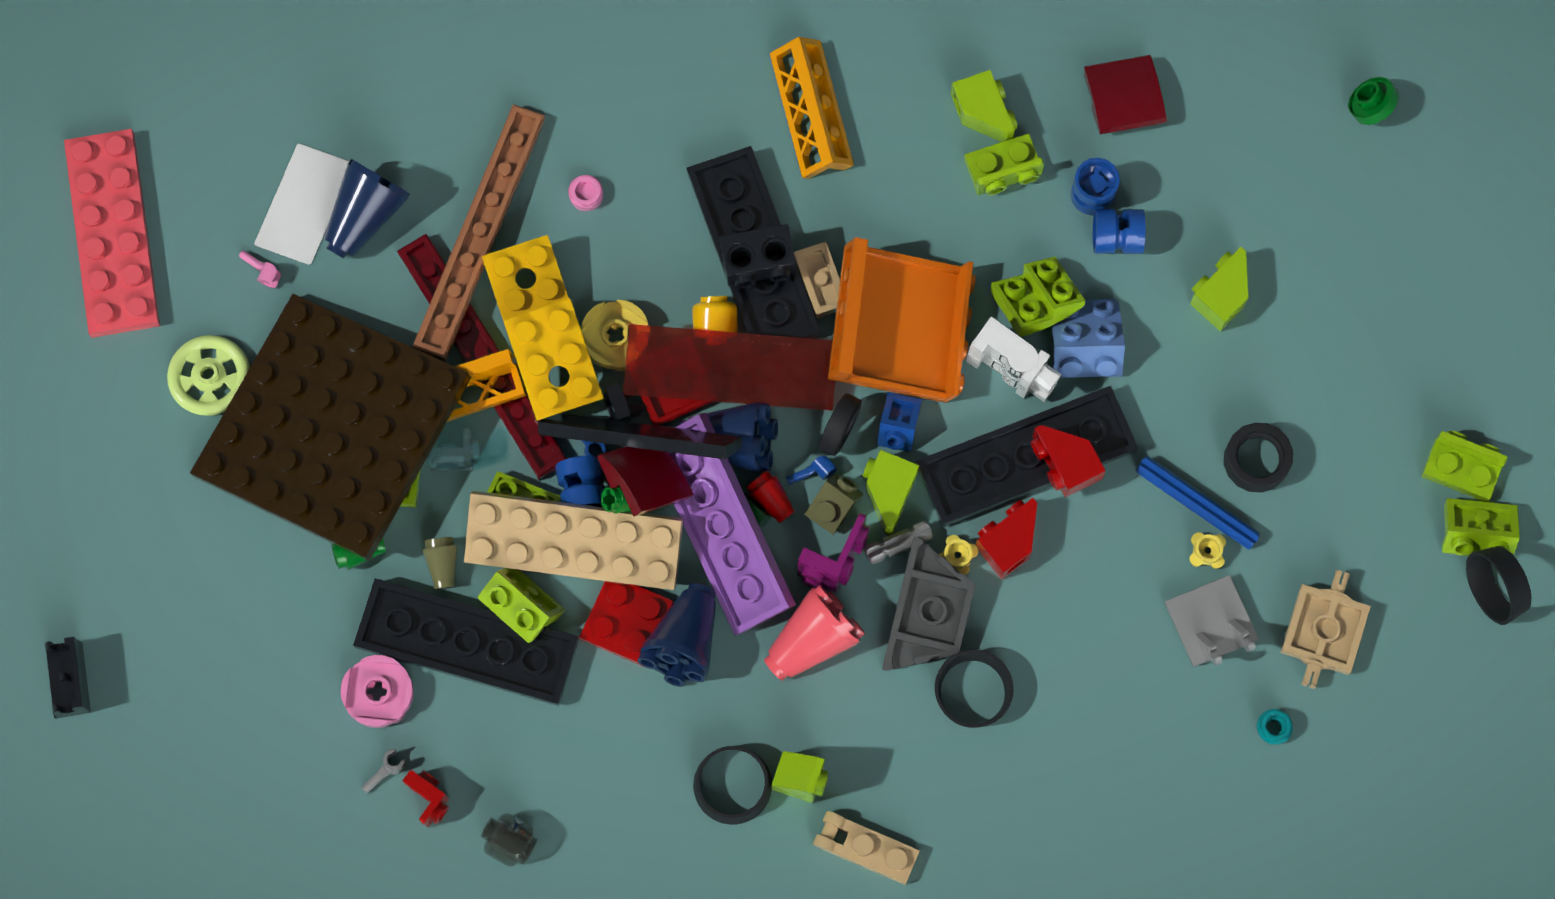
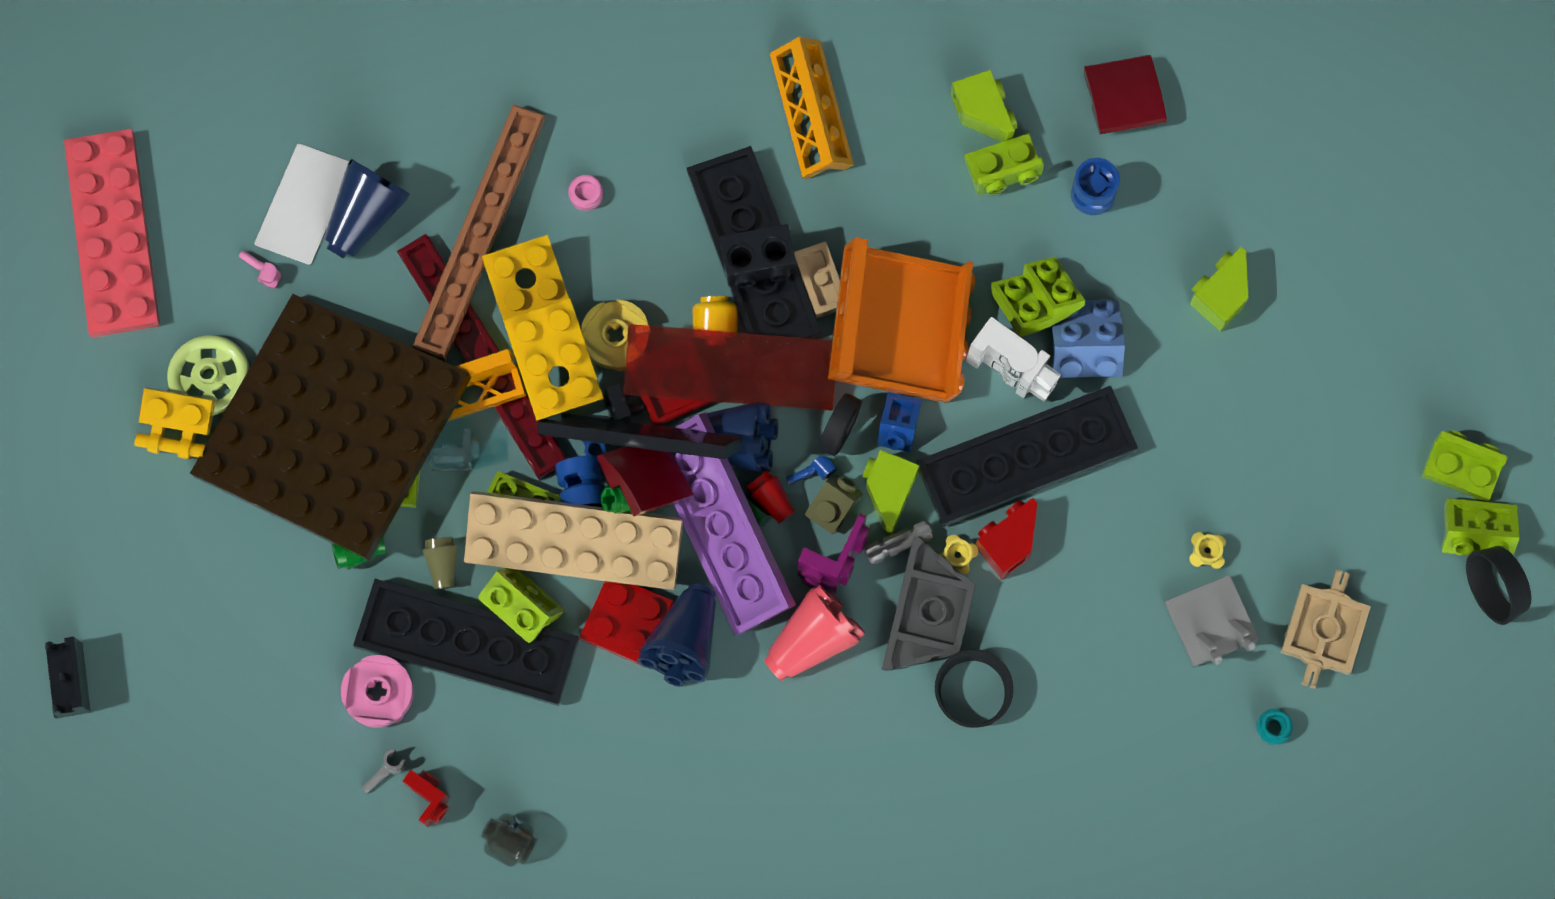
(178, 412): none -> yellow plate
(733, 819): black tyre -> none
(800, 776): lime slope -> none
(867, 848): tan plate -> none
(1069, 458): red slope -> none
(1118, 231): blue wheel -> none
(1198, 502): blue axle -> none
(1269, 433): black tyre -> none
(1373, 100): green plate -> none

